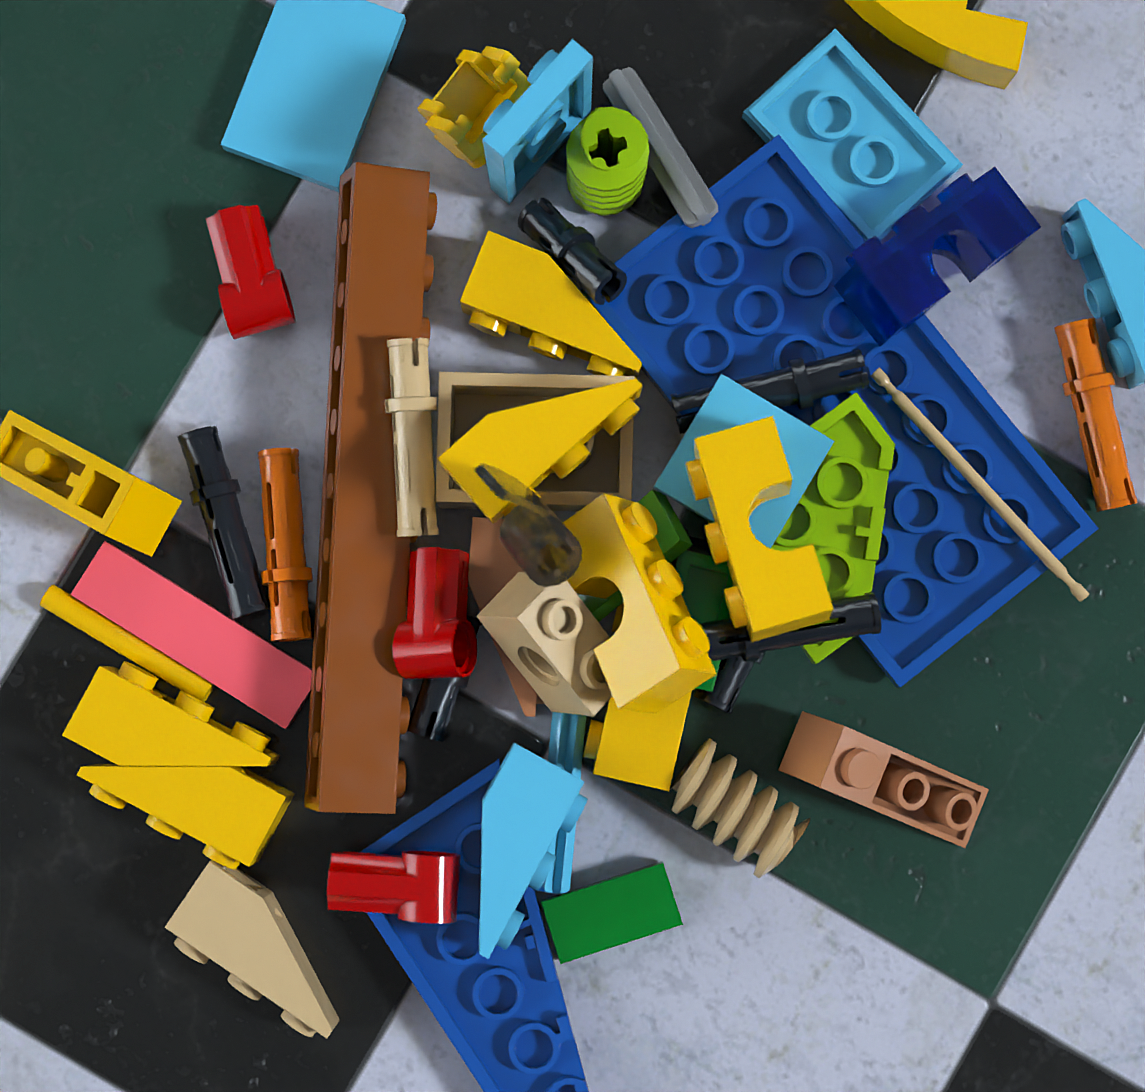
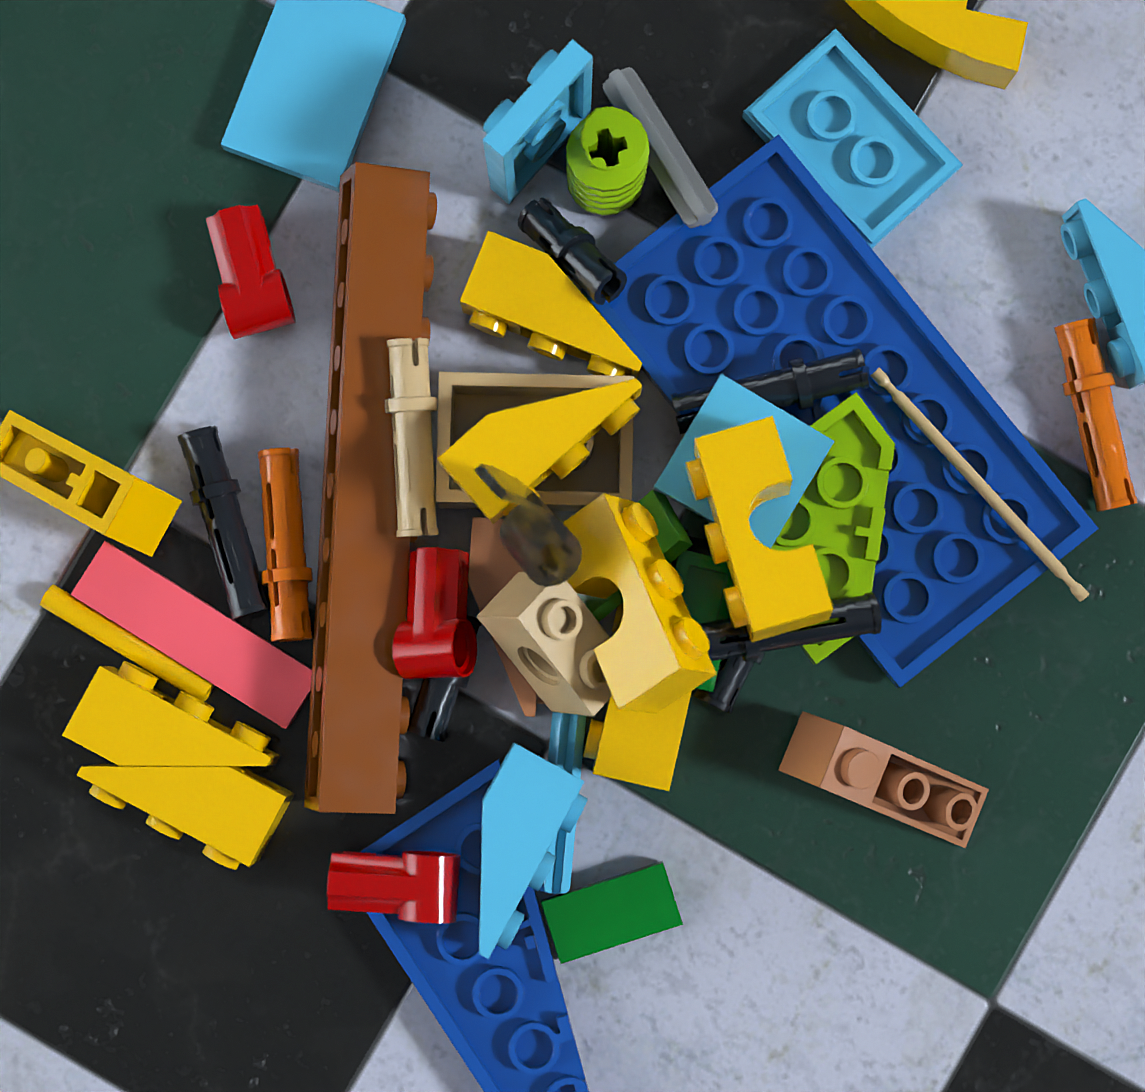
(247, 933): tan slope -> none
(469, 99): yellow piece -> none
(736, 808): tan piece -> none
(897, 280): clear blue arch -> none

